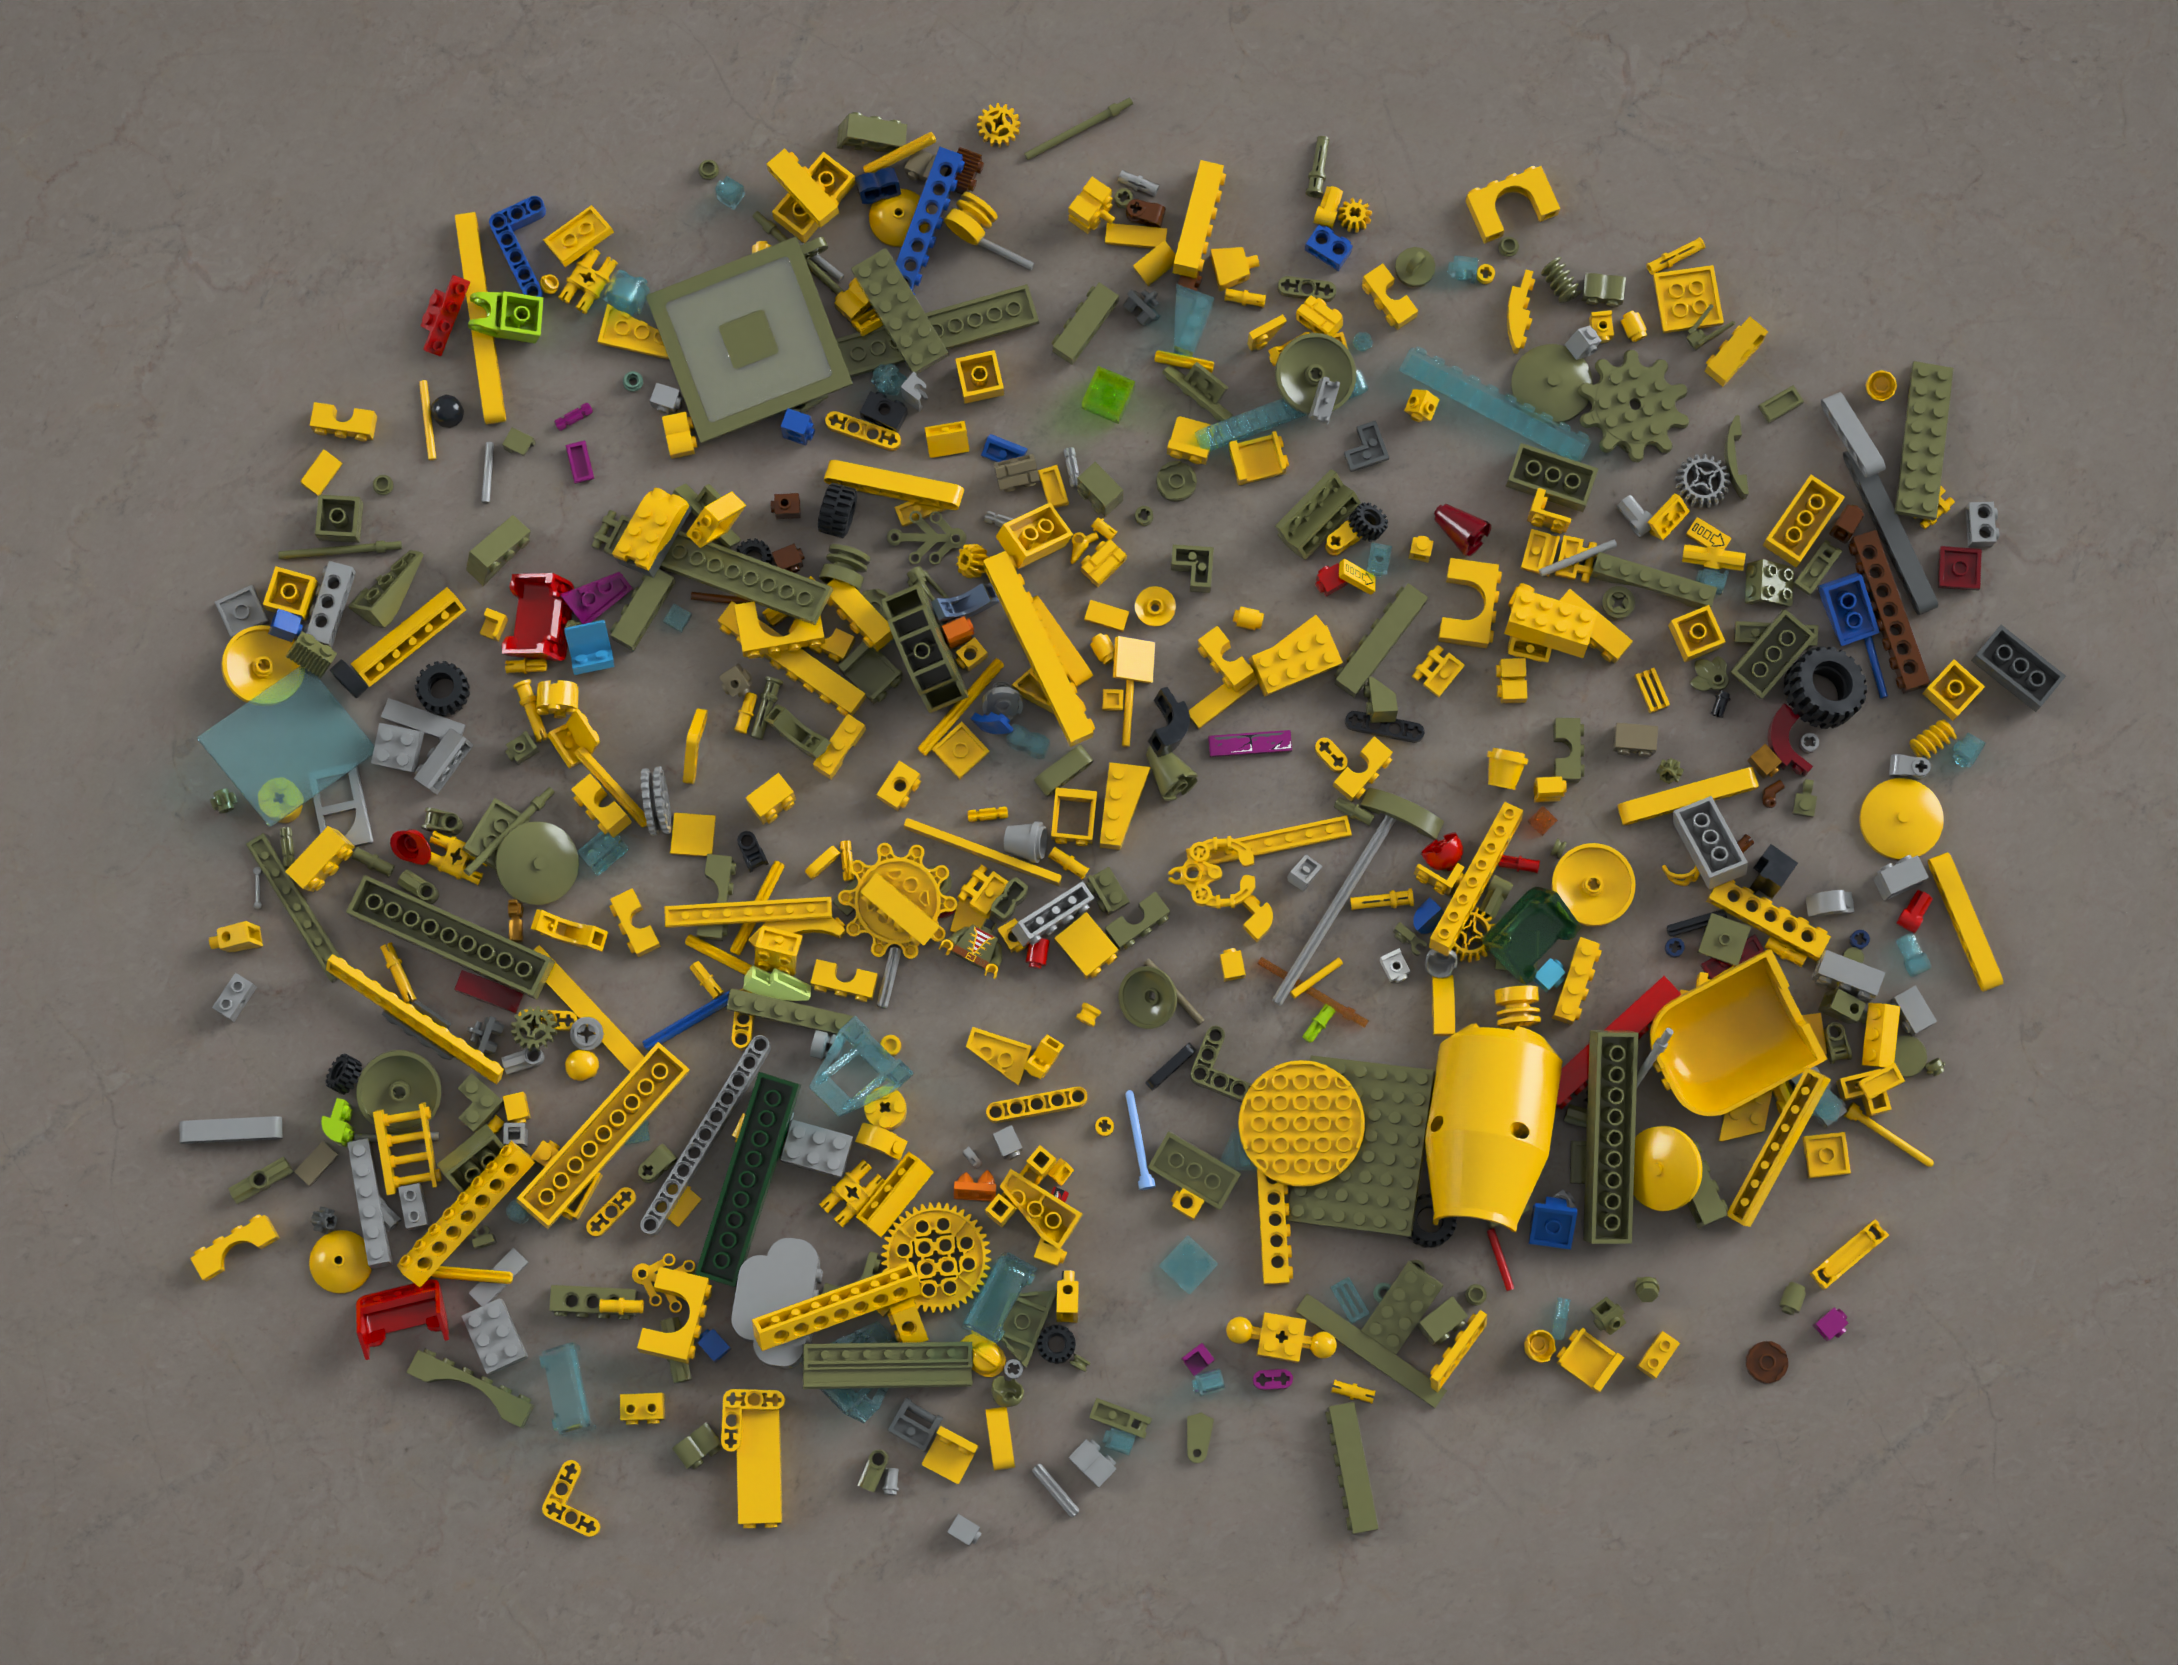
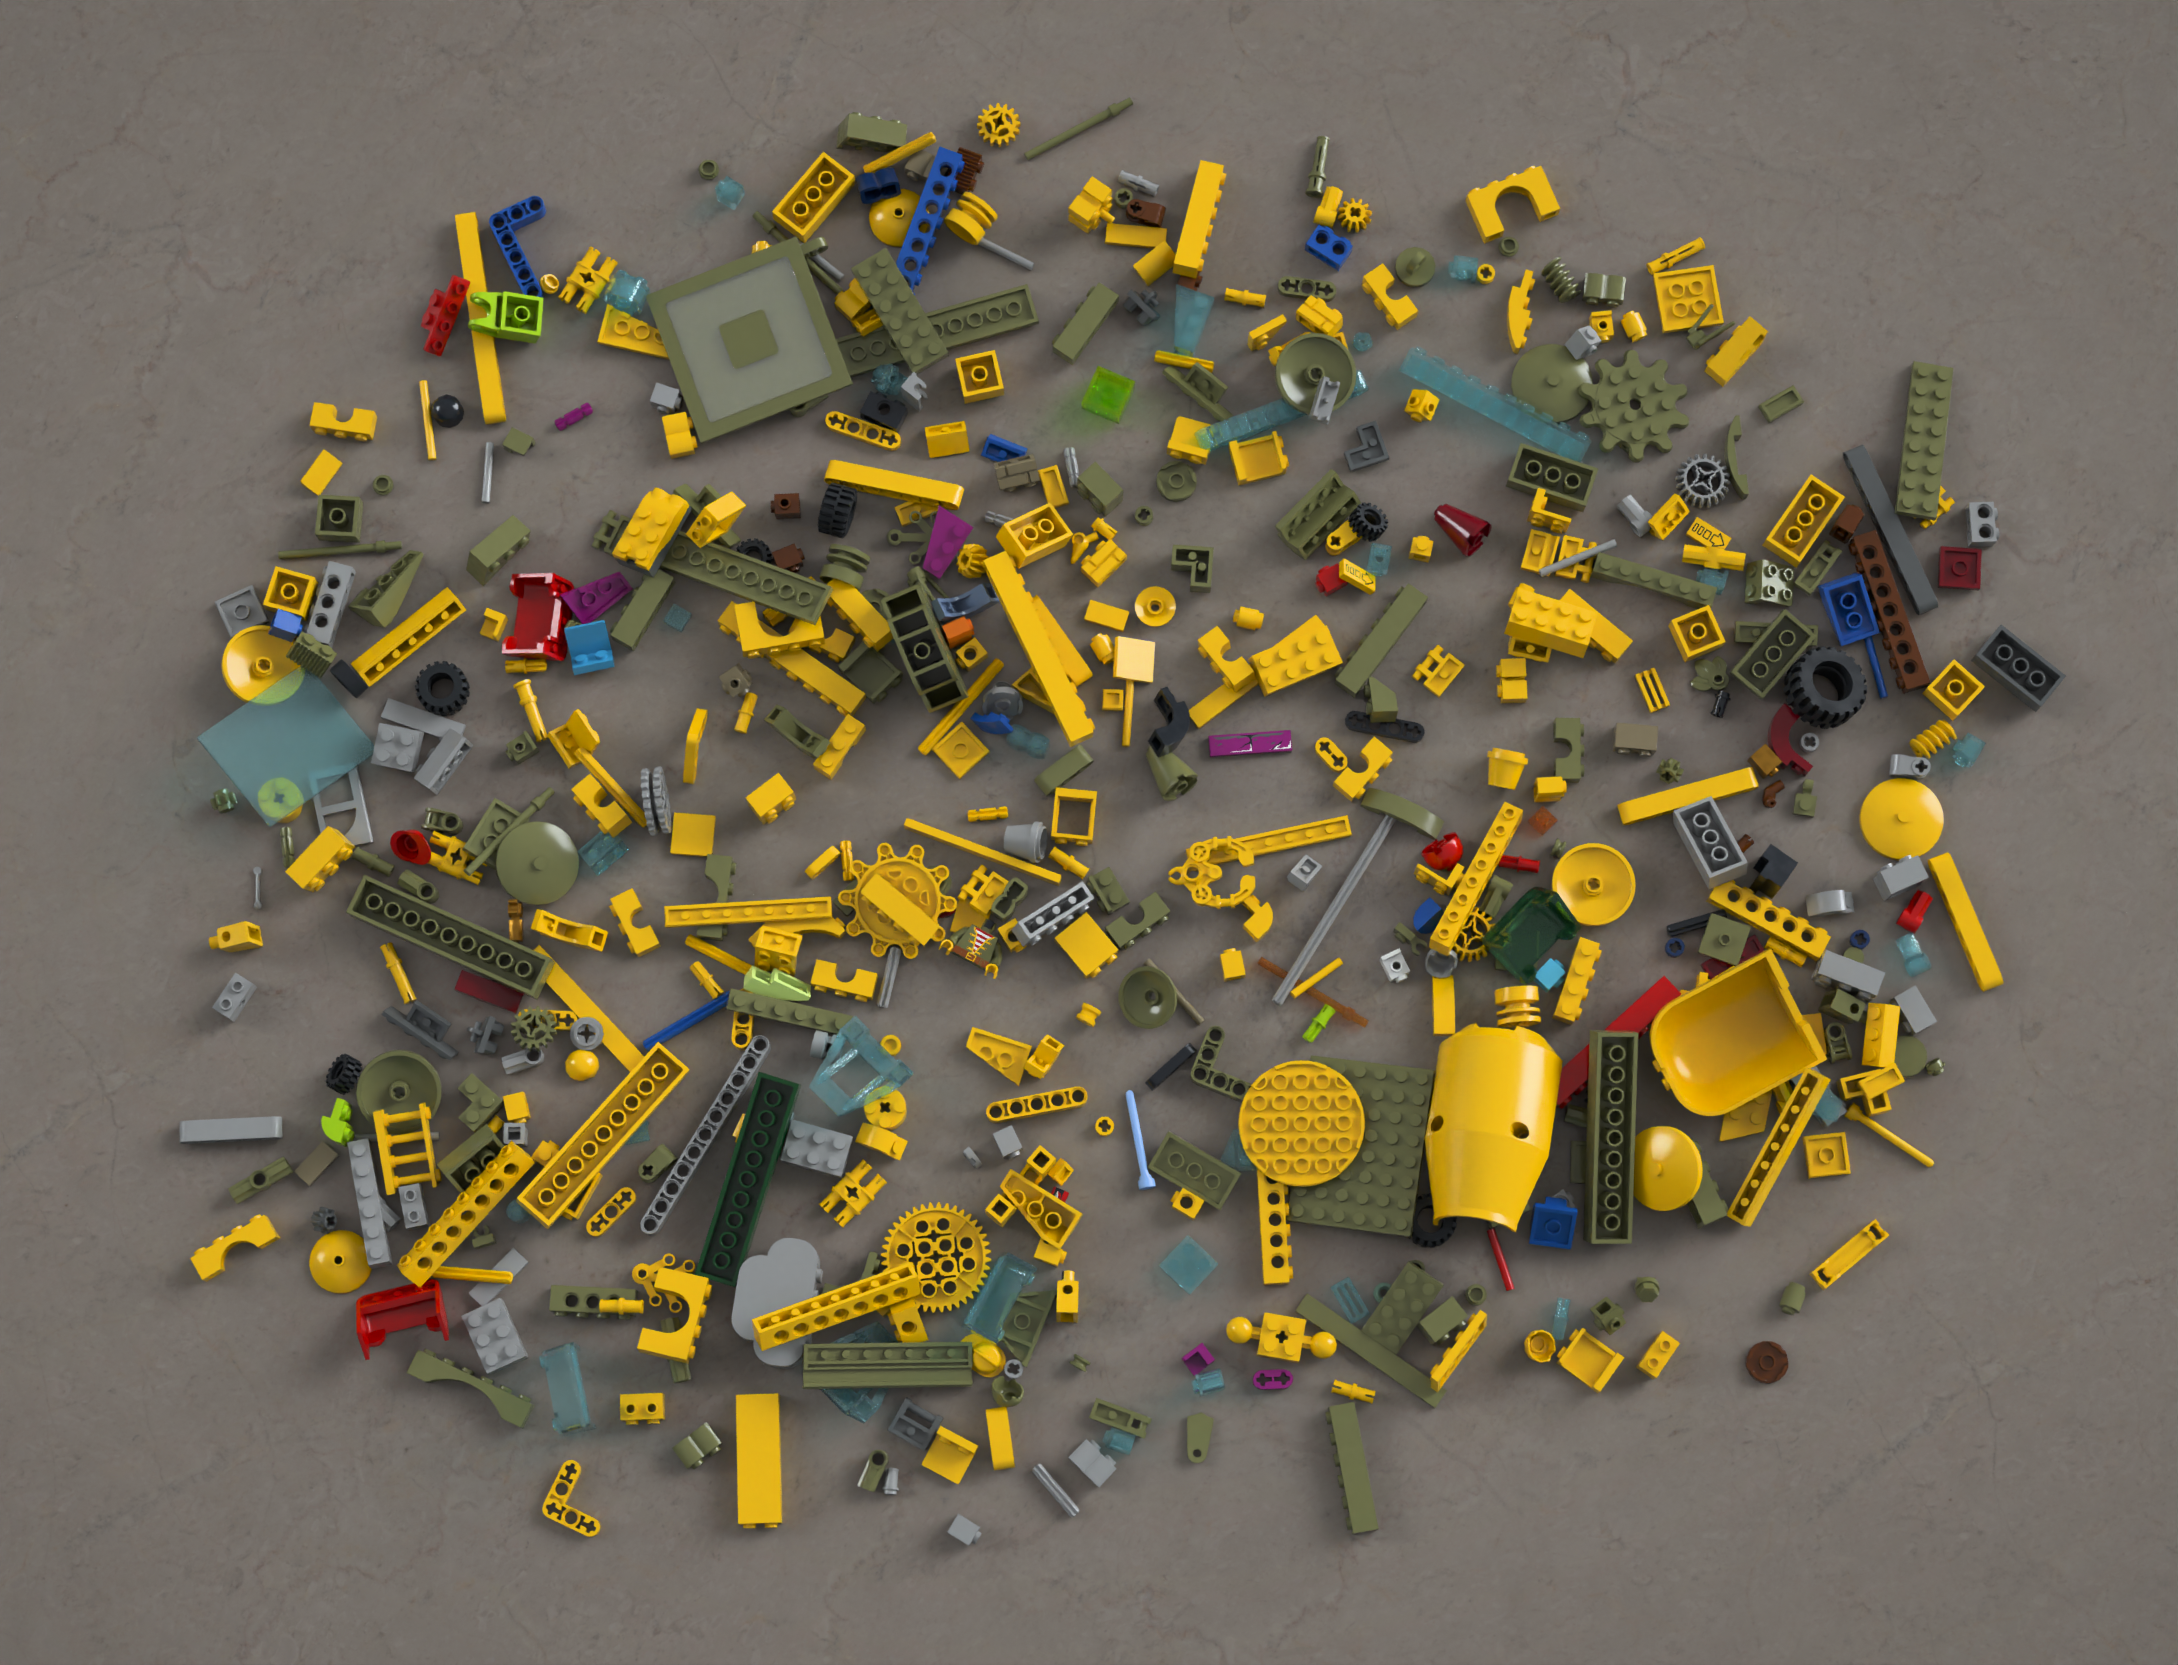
(293, 901): olive tile -> none
(413, 1018): yellow plate -> none
(557, 698): yellow brick -> none
(578, 236): yellow tile -> none
(579, 462): magenta tile -> none
(628, 377): sand green plate -> none
(683, 1208): yellow piece -> none
(713, 1344): blue brick -> none
(717, 598): reddish brown bar -> none
(737, 1409): yellow beam -> none
(752, 854): black piece -> none
(763, 894): yellow axle -> none
(771, 698): olive pin -> none
(797, 427): blue brick -> none
(802, 187): yellow brick -> none
(896, 1196): yellow brick -> none
(900, 774): yellow brick -> none
(945, 541): none -> magenta wing
(981, 1191): orange tile -> none
(1037, 954): red brick -> none
(1047, 1334): black tyre -> none
(1122, 795): yellow wedge -> none
(1232, 266): yellow torso -> none
(1354, 811): olive axle -> none
(1356, 902): yellow pin -> none
(1484, 579): yellow arch -> none
(1618, 592): olive gear -> none
(1658, 1047): light grey bar -> none
(1689, 876): yellow helmet -> none
(1831, 1324): magenta brick -> none
(1853, 434): light grey beam -> none
(1881, 385): yellow hair -> none

